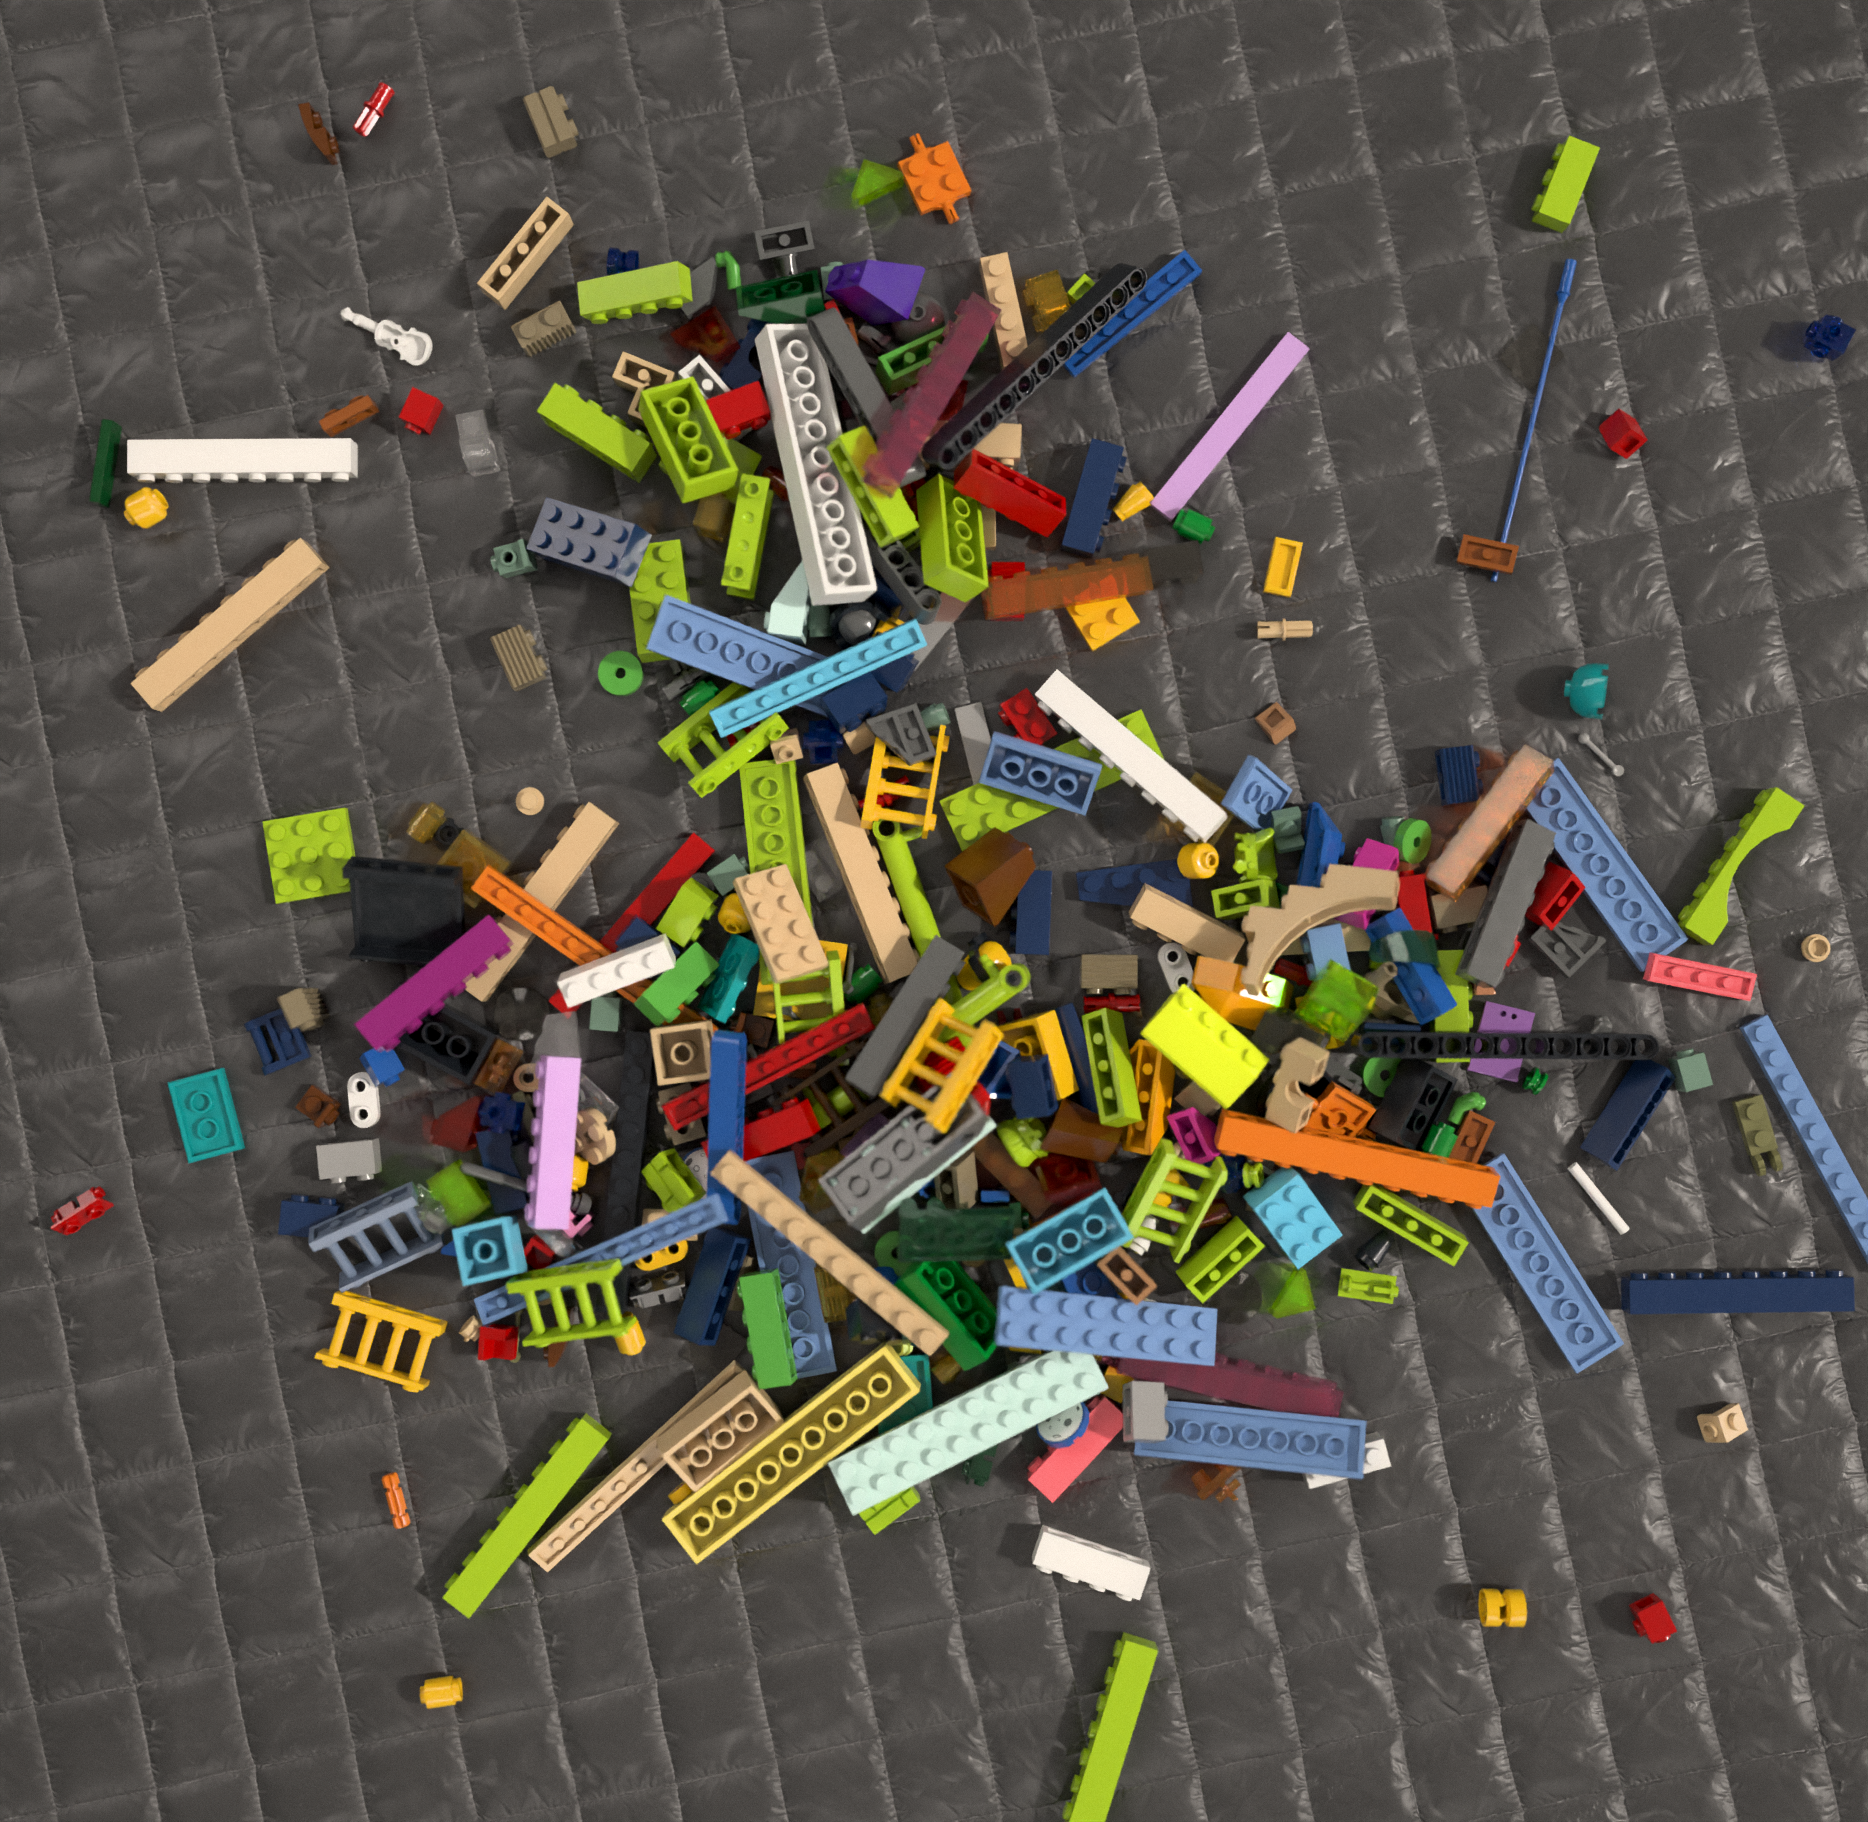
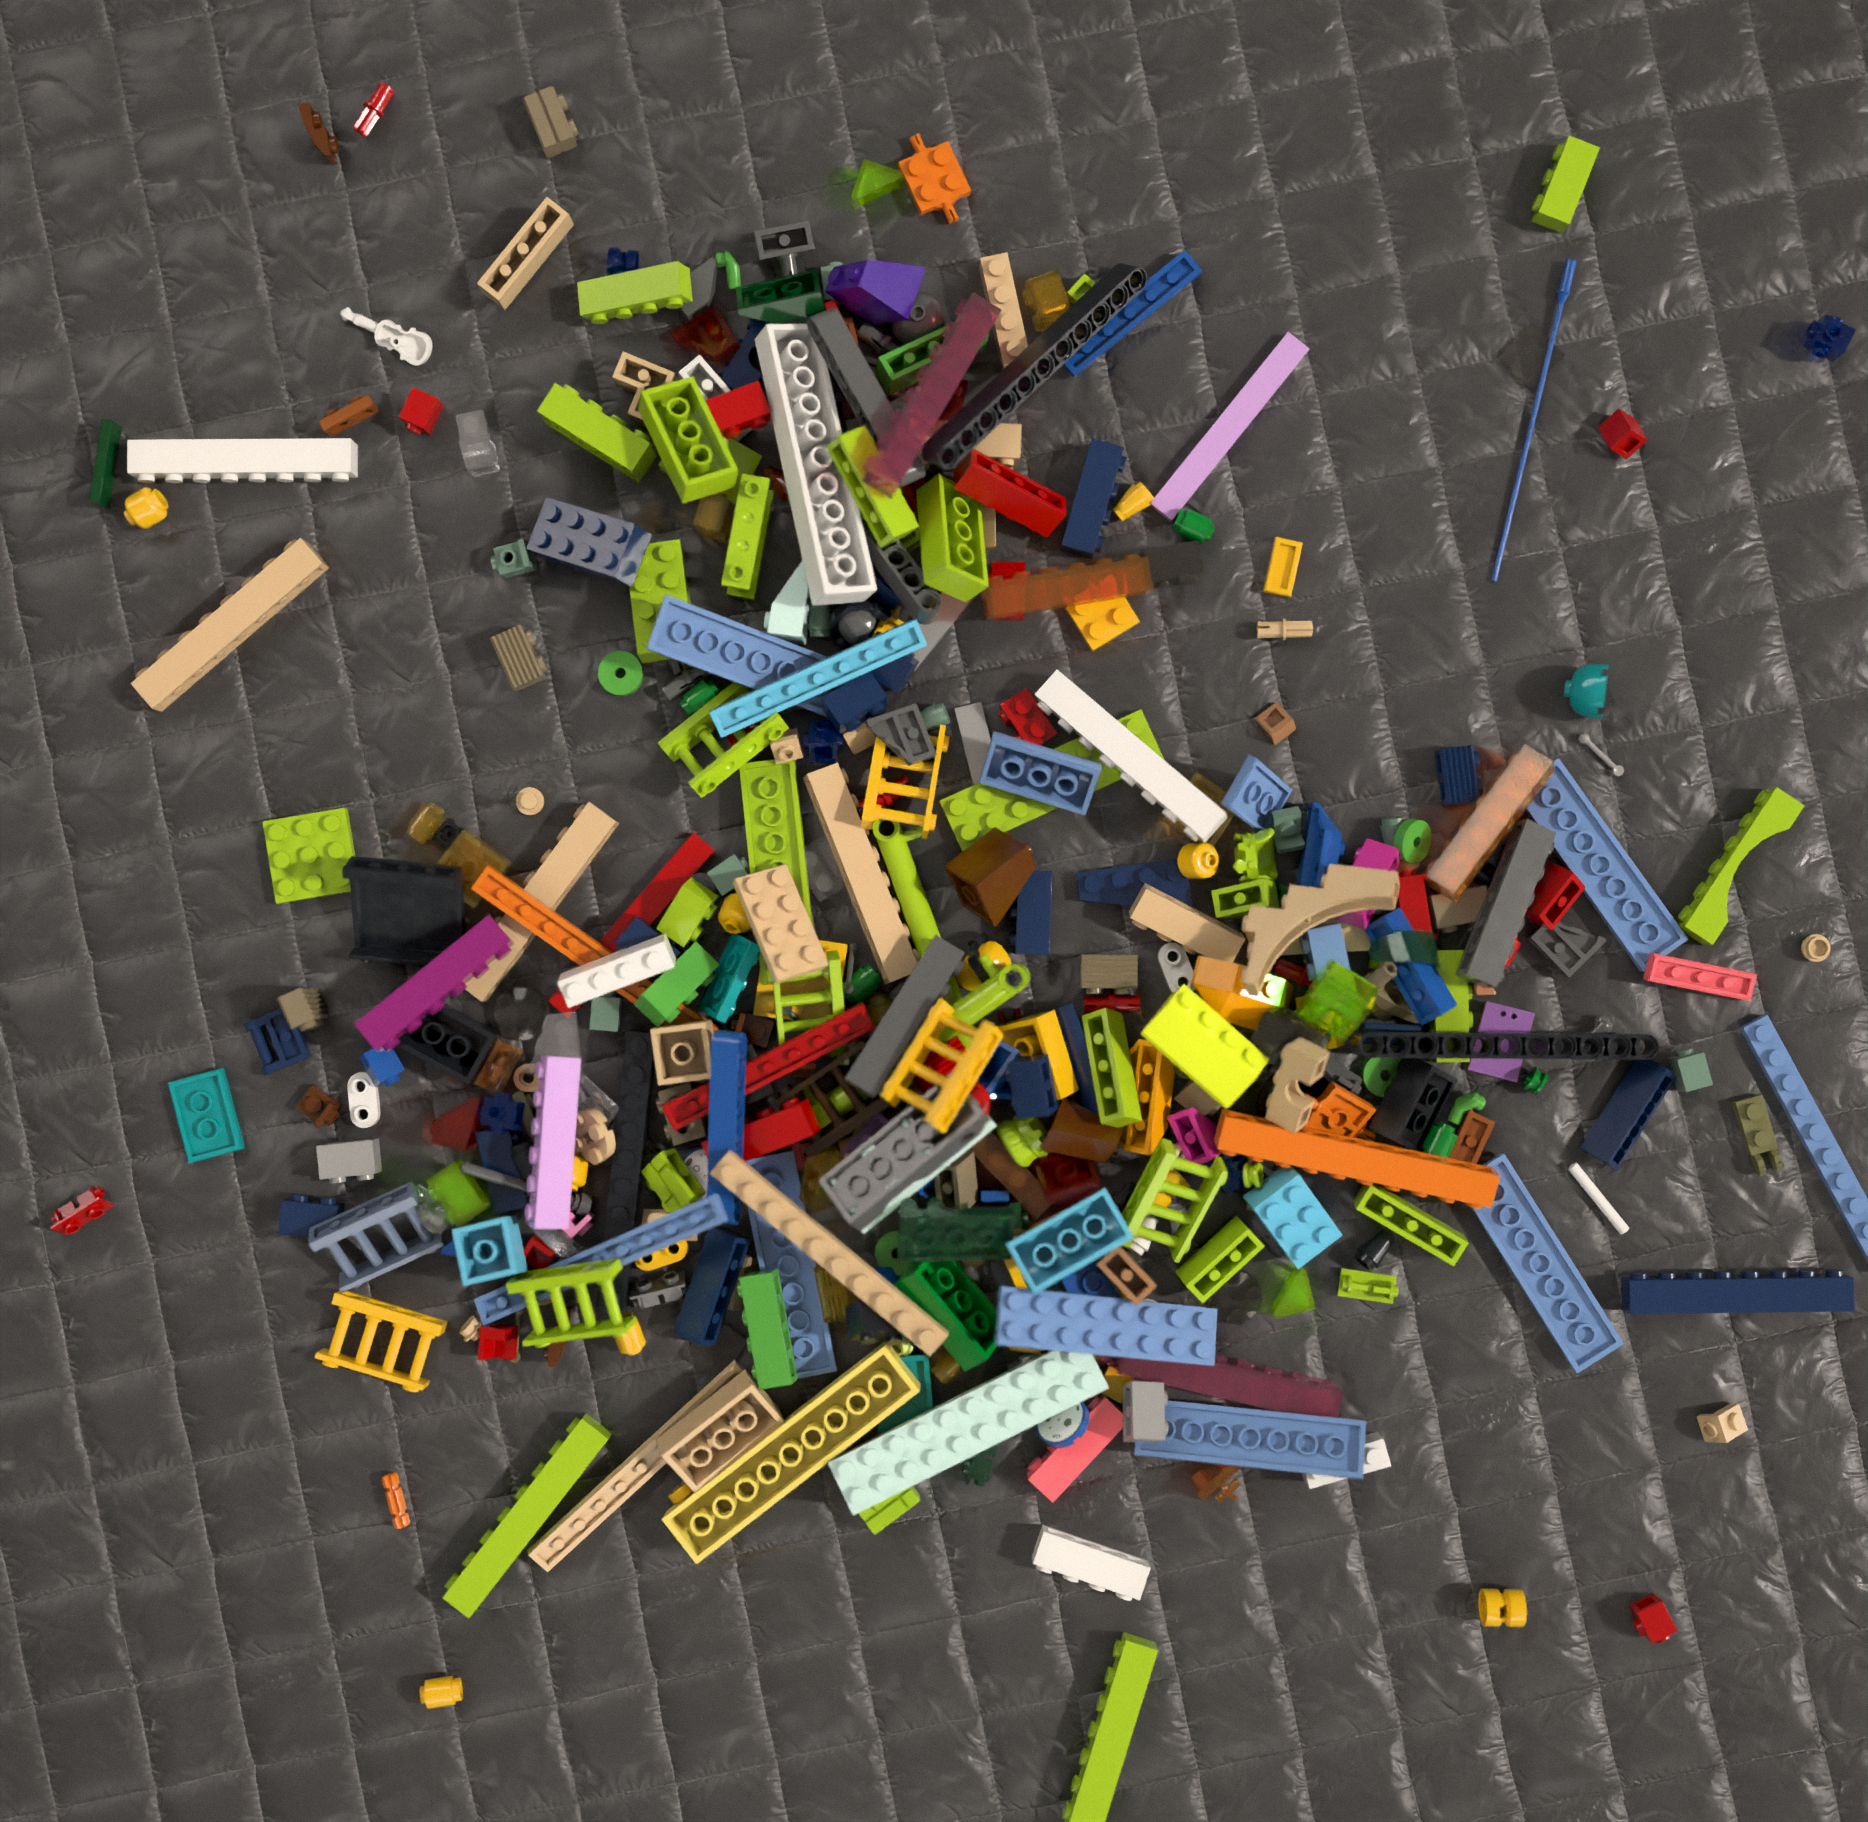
(543, 329): dark tan brick -> none
(1217, 1214): clear red cone -> none
(1487, 554): dark orange plate -> none

